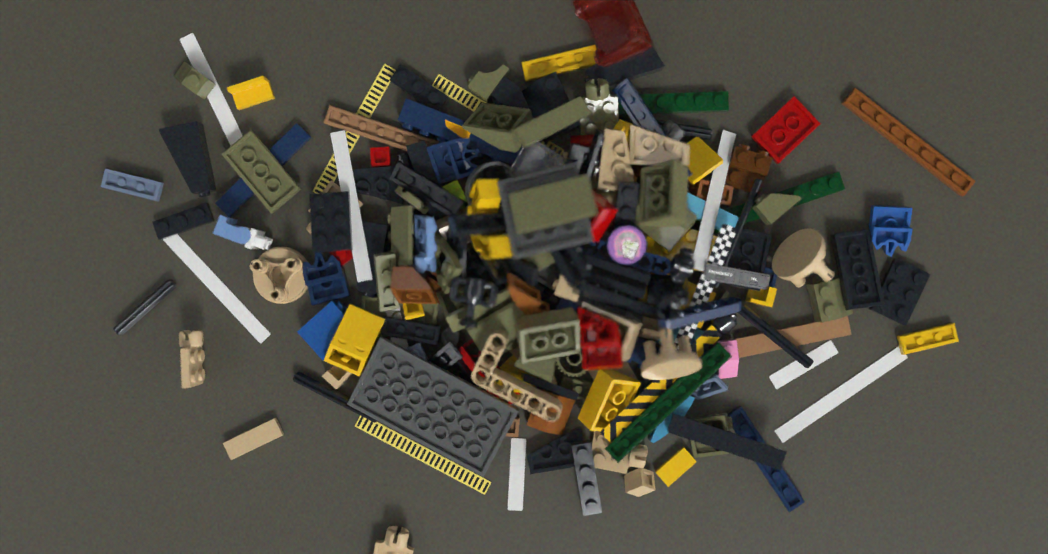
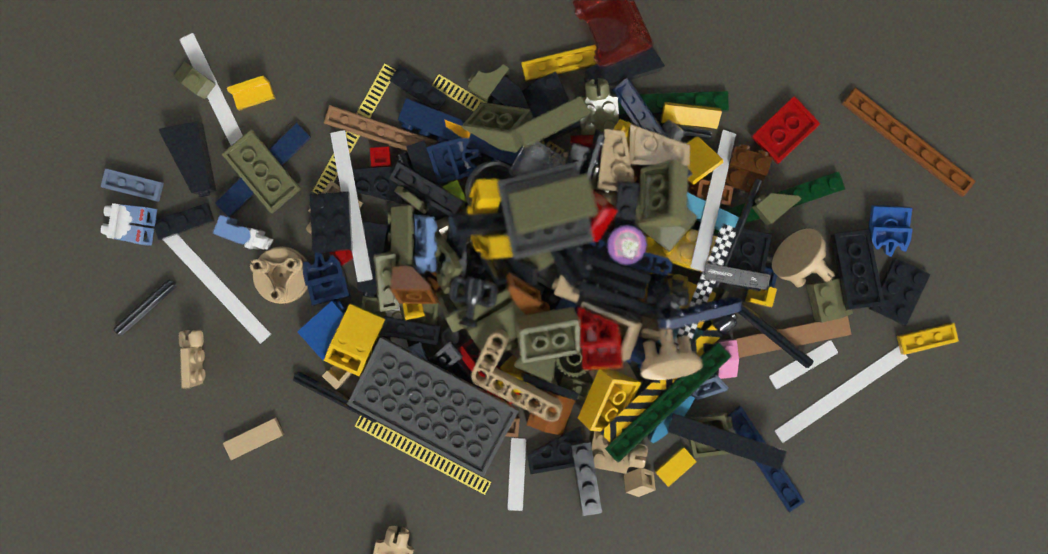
(122, 223): none -> hips
(682, 265): black gear -> none
(691, 115): none -> yellow tile

